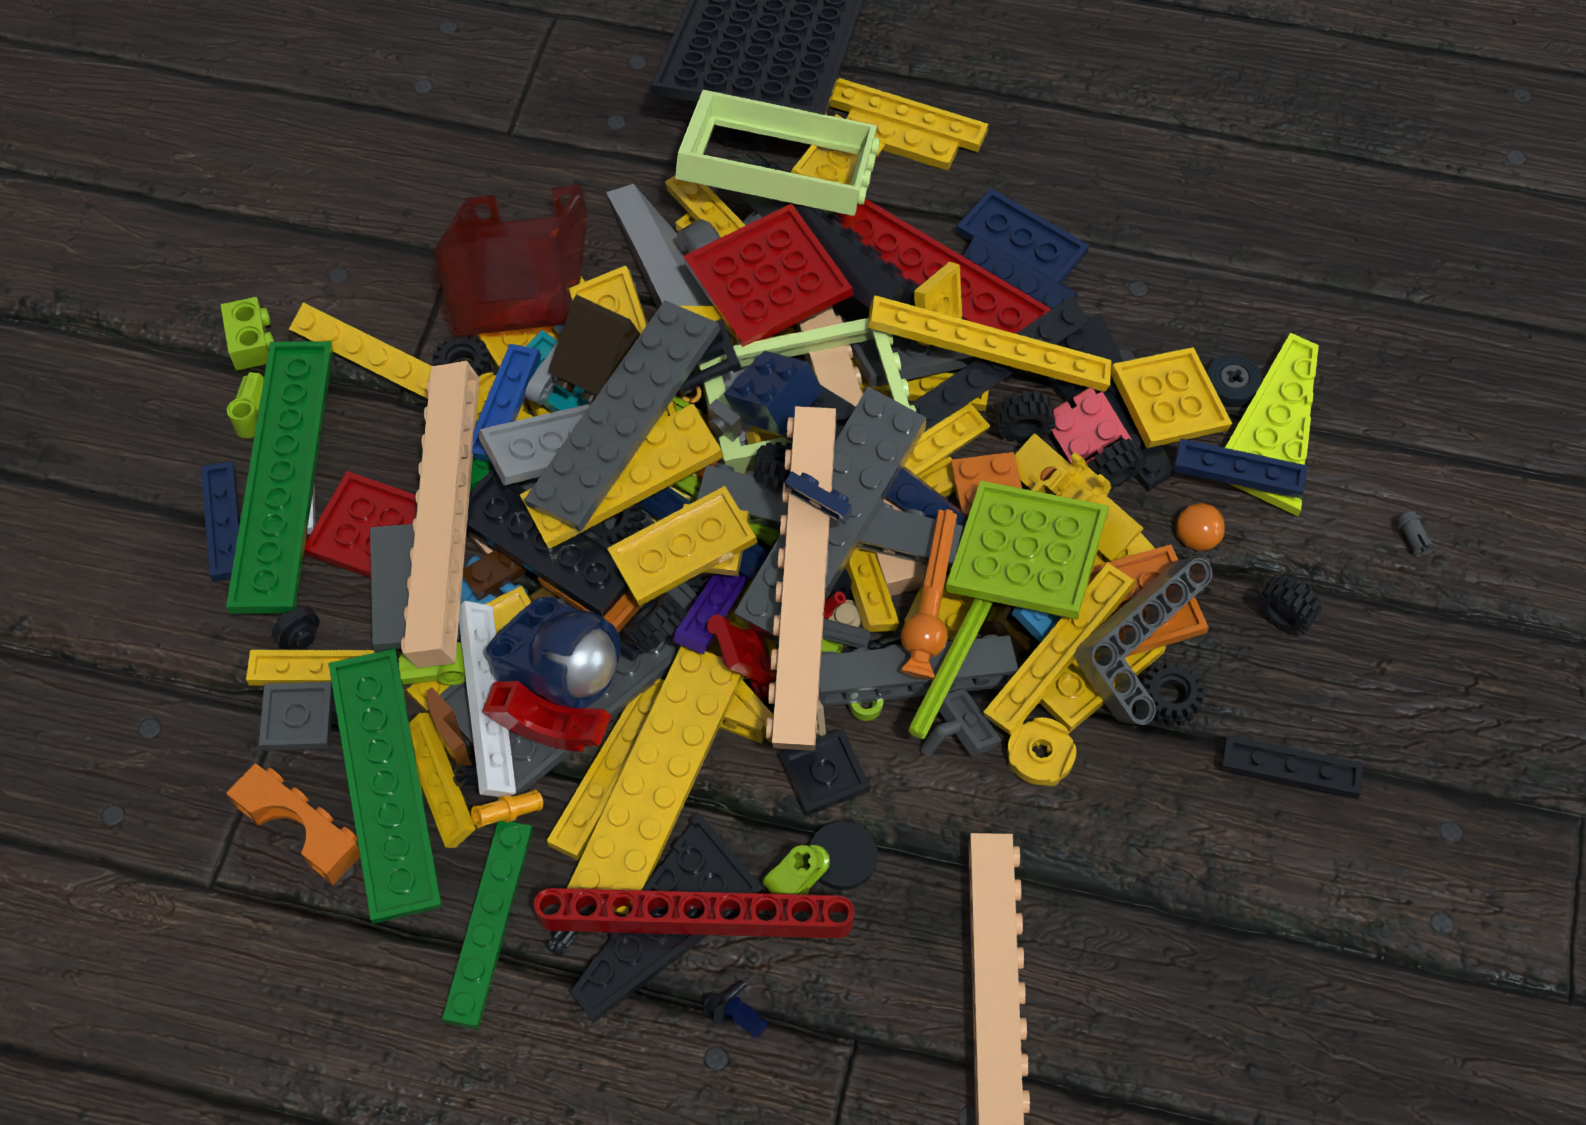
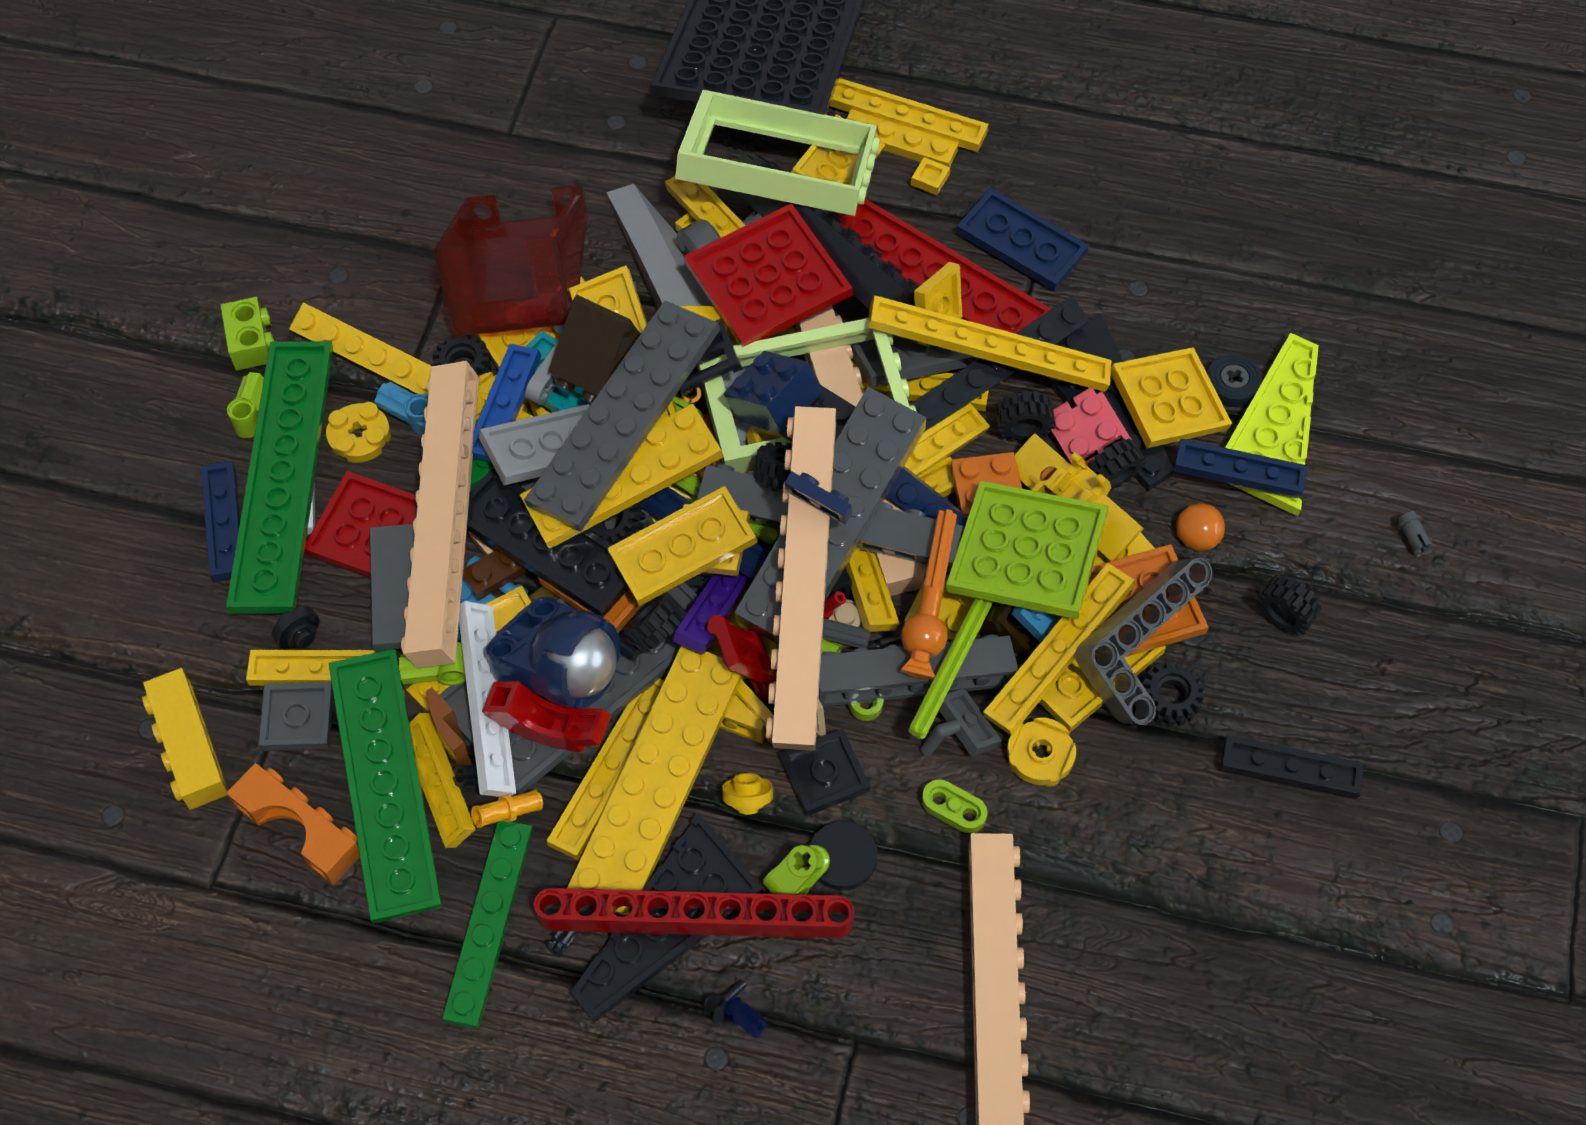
(185, 739): none -> yellow brick
(353, 417): none -> yellow plate
(403, 405): none -> dark azure piece
(724, 420): flat silver plate -> none
(747, 793): none -> yellow plate
(930, 176): none -> yellow plate
(956, 805): none -> lime plate
(1017, 273): dark blue plate -> none

